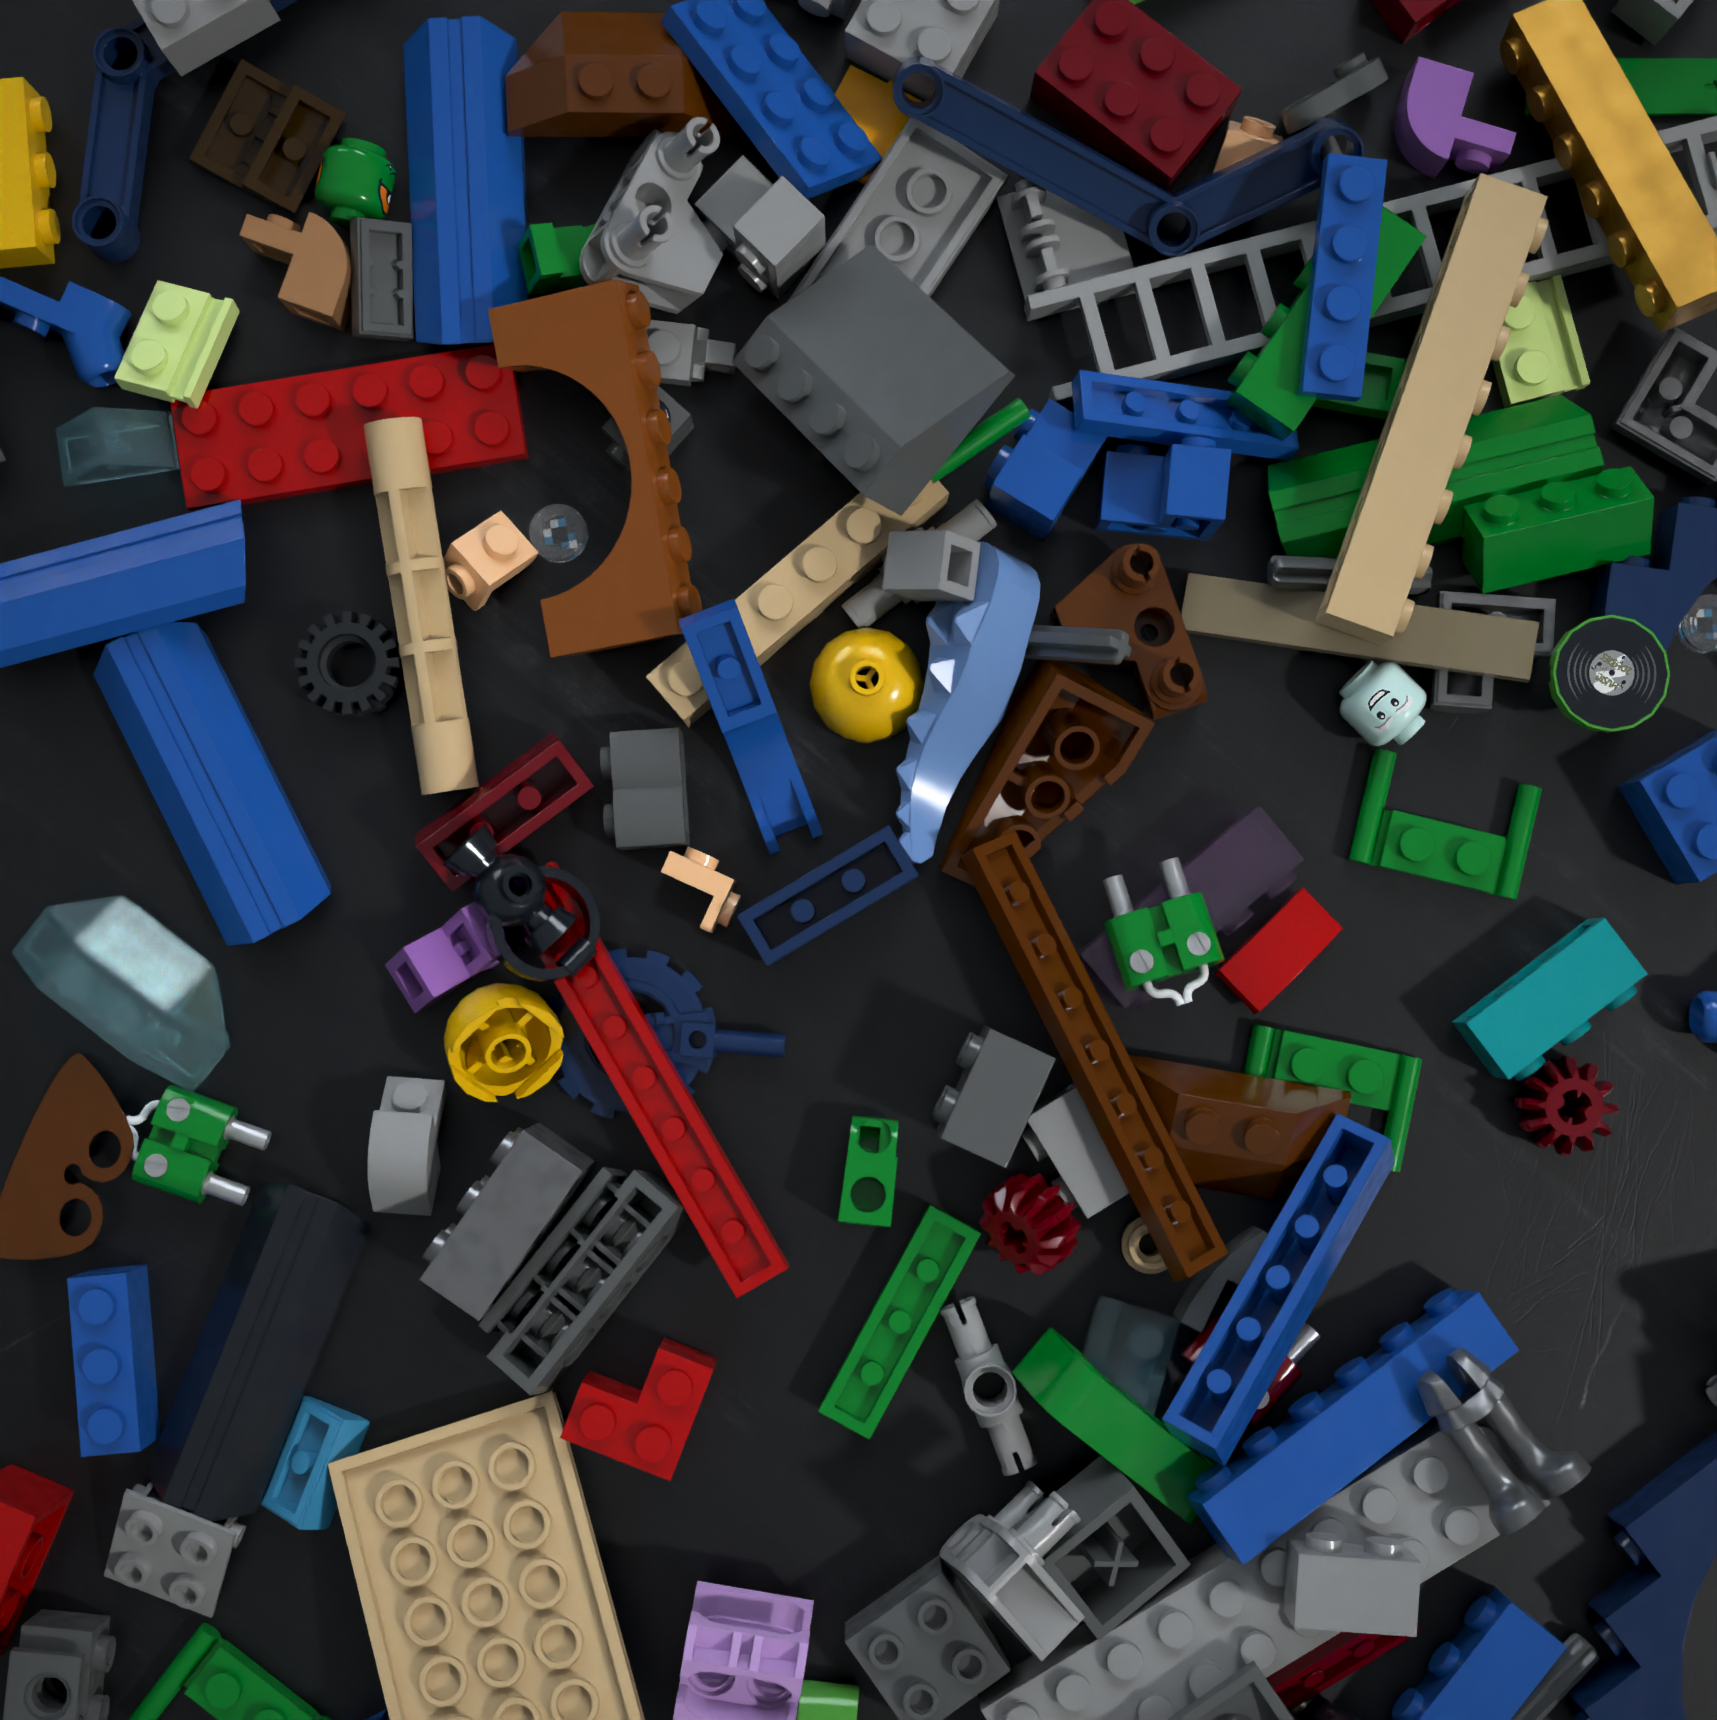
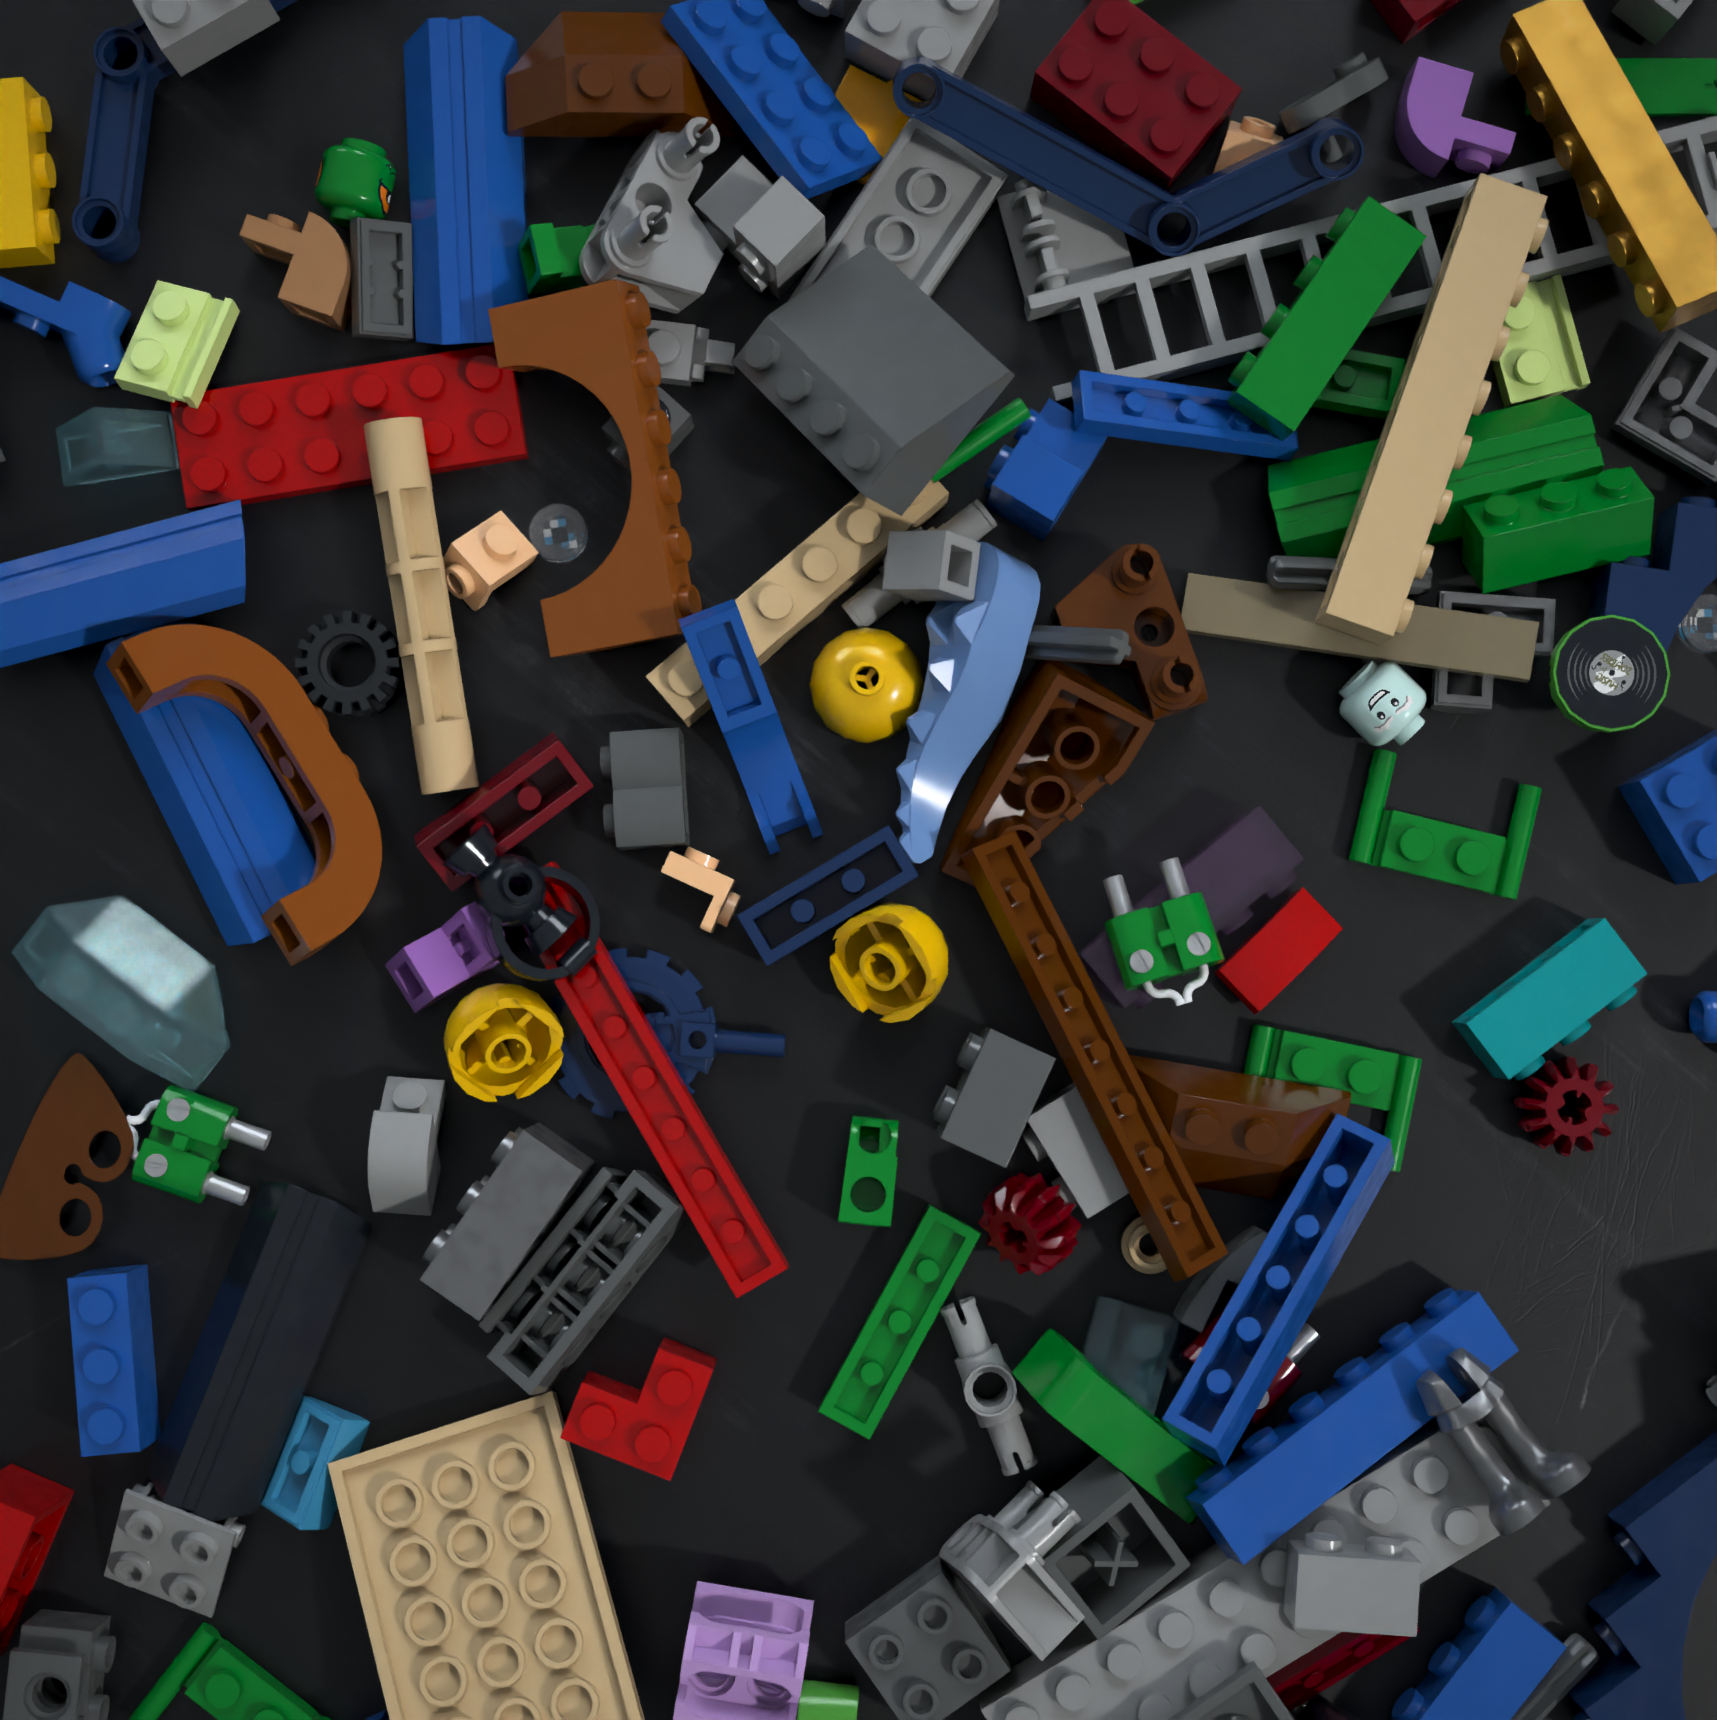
(267, 137): dark brown slope -> none
(298, 748): none -> dark orange arch
(890, 960): none -> yellow cylinder
(1166, 494): blue brick -> none
(1342, 277): blue plate -> none

